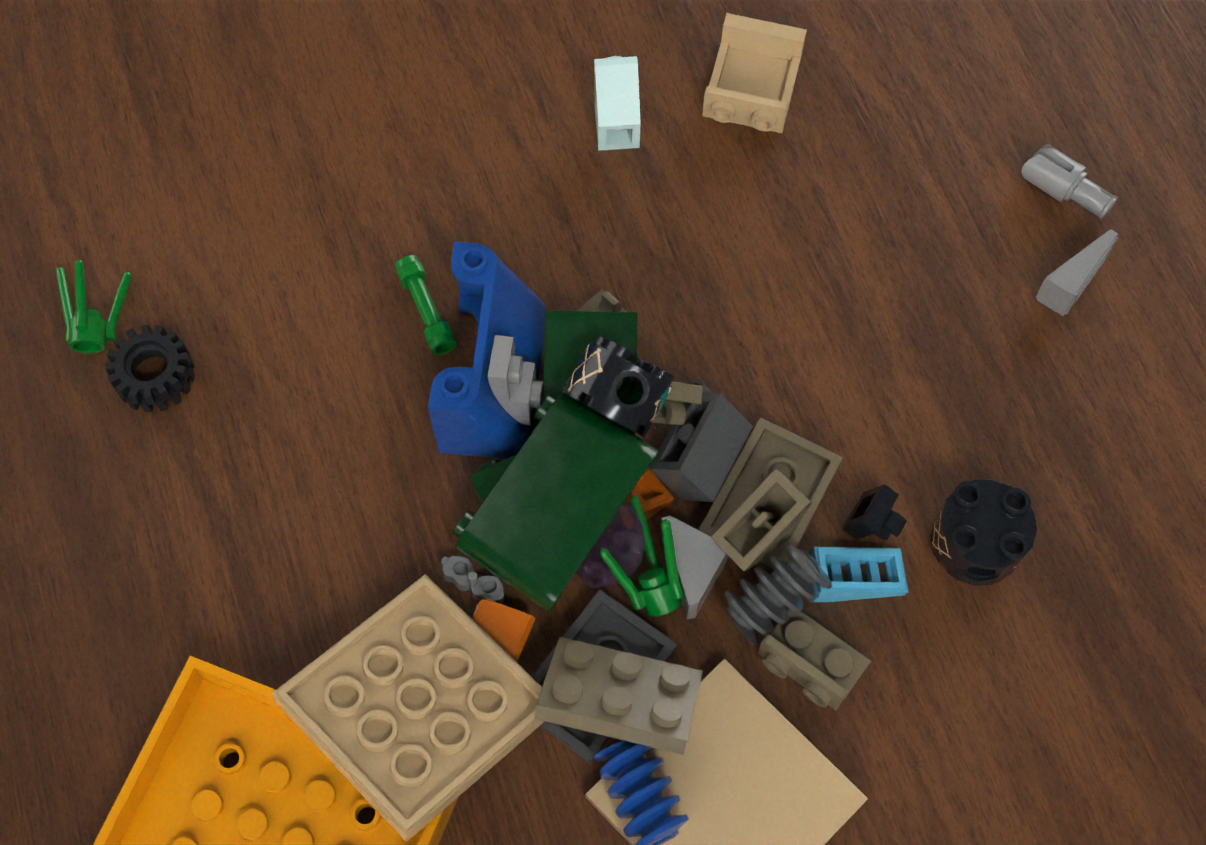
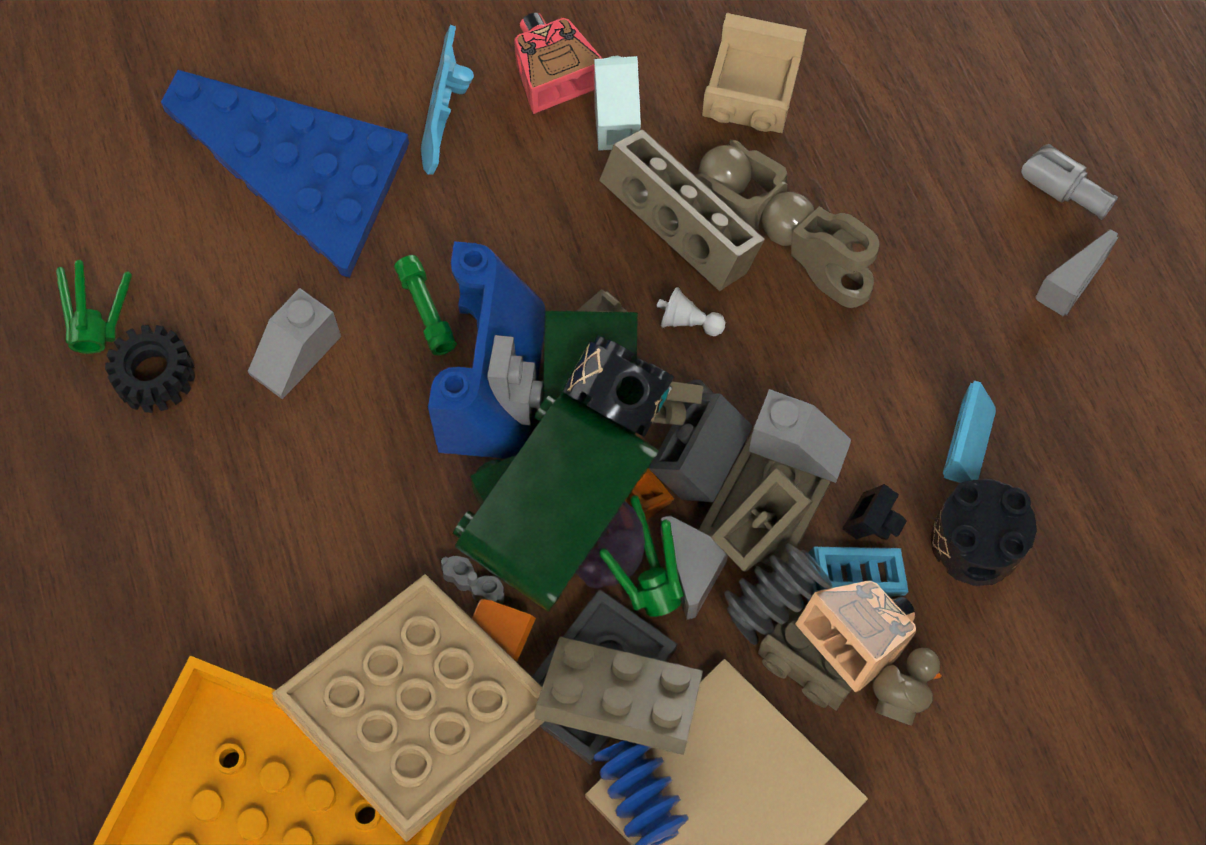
(293, 343): none -> light grey slope
(306, 163): none -> blue wing
(449, 79): none -> medium azure piece
(553, 61): none -> torso
(681, 209): none -> dark tan brick
(683, 312): none -> white piece
(799, 437): none -> light grey slope
(816, 237): none -> dark tan piece
(858, 629): none -> torso
(906, 695): none -> dark tan animal
(970, 435): none -> medium azure slope

